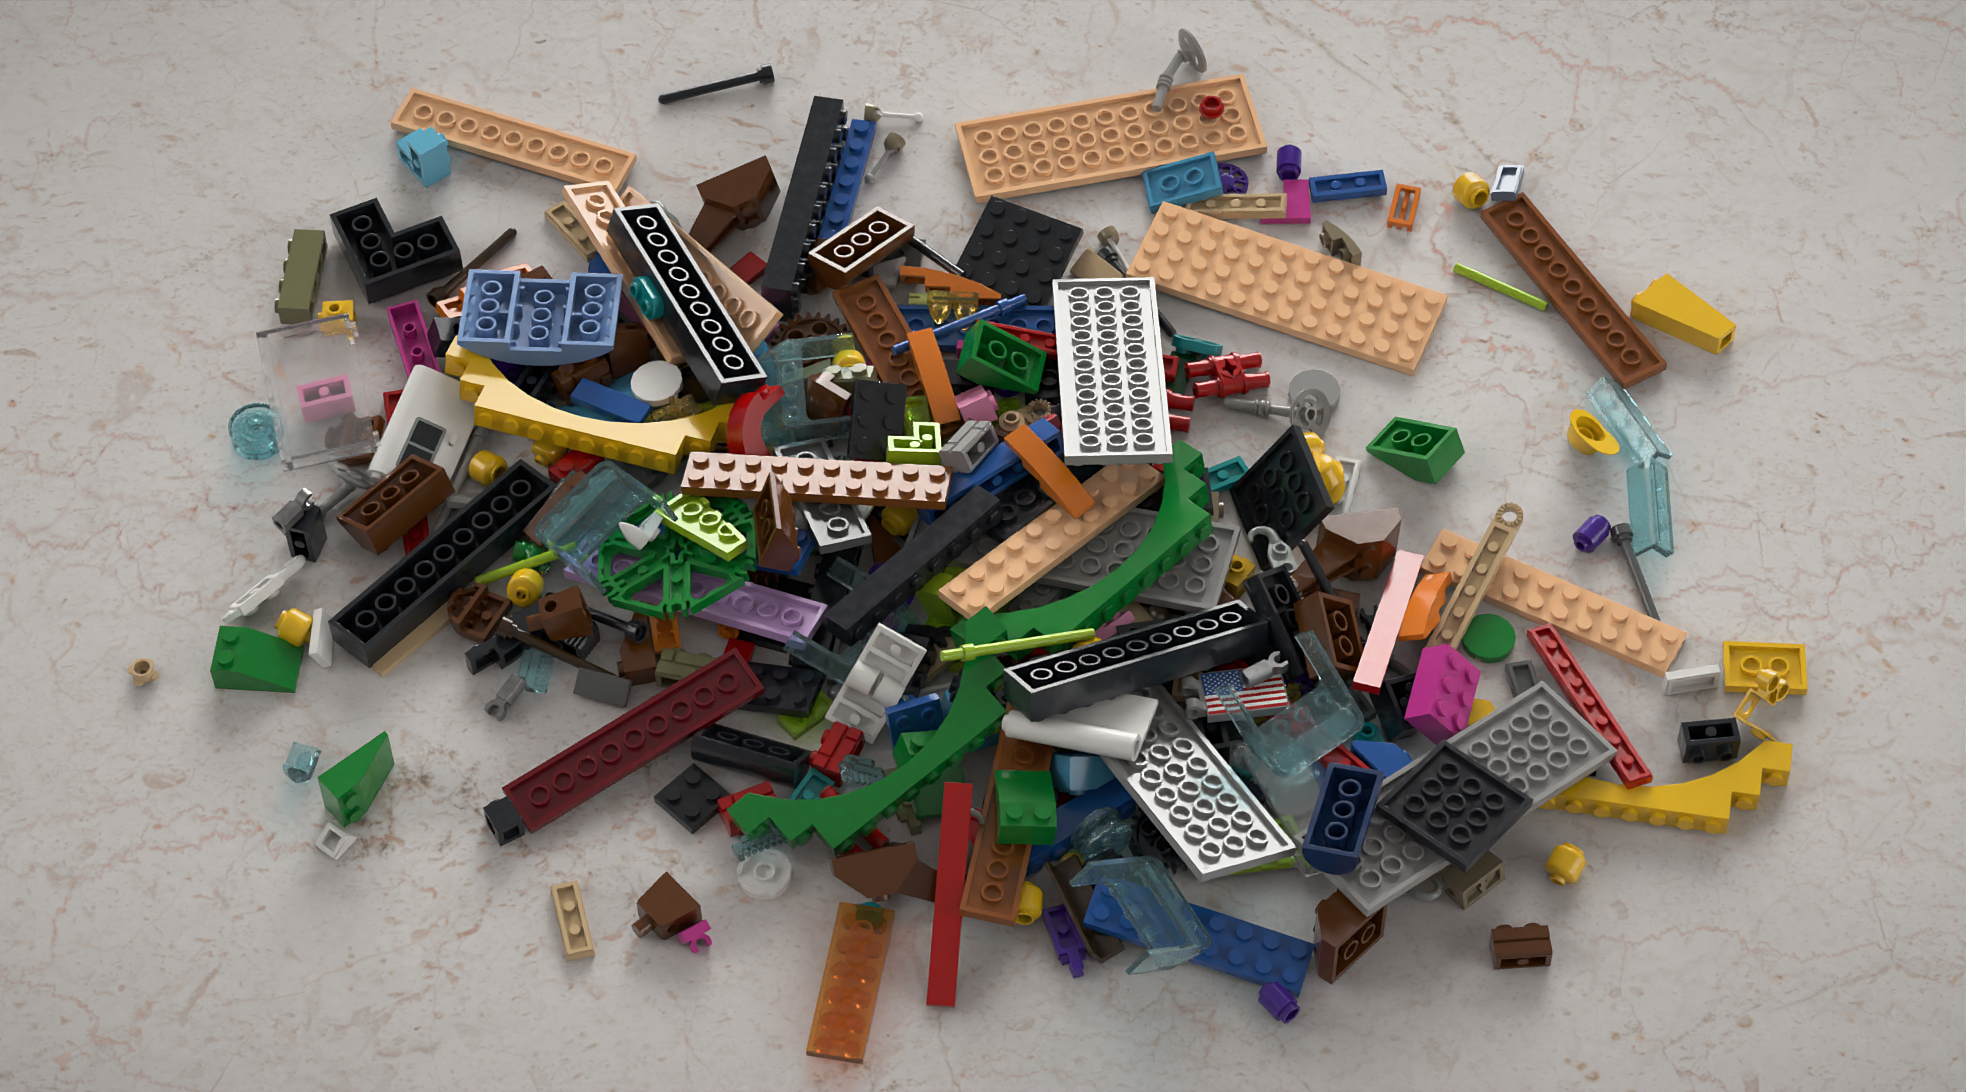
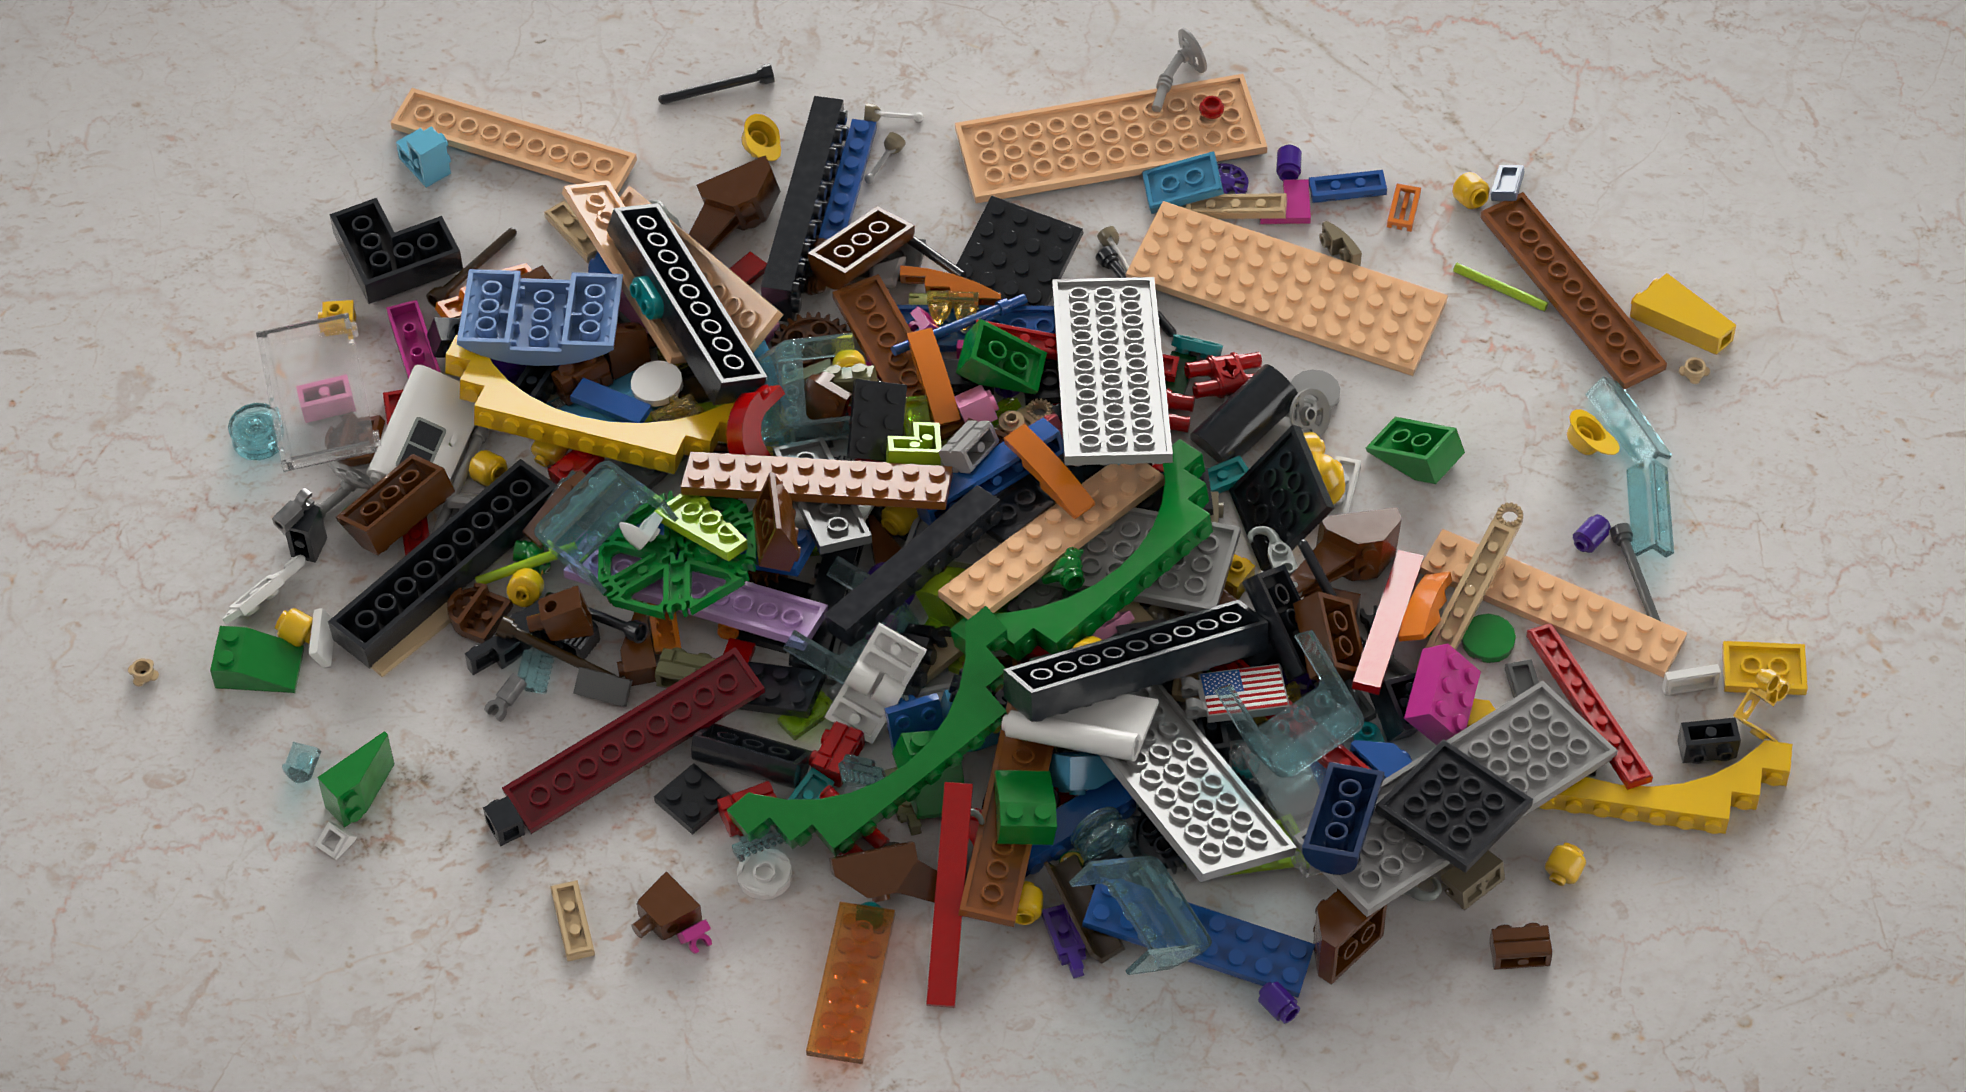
(301, 276): olive brick -> none
(761, 137): none -> yellow piece
(922, 320): none -> dark pink tile
(970, 652): lime bar -> none
(1067, 570): none -> green animal
(1093, 266): tan slope -> none
(1246, 415): none -> black brick
(1263, 670): flat silver bar -> none
(1691, 365): none -> tan plate

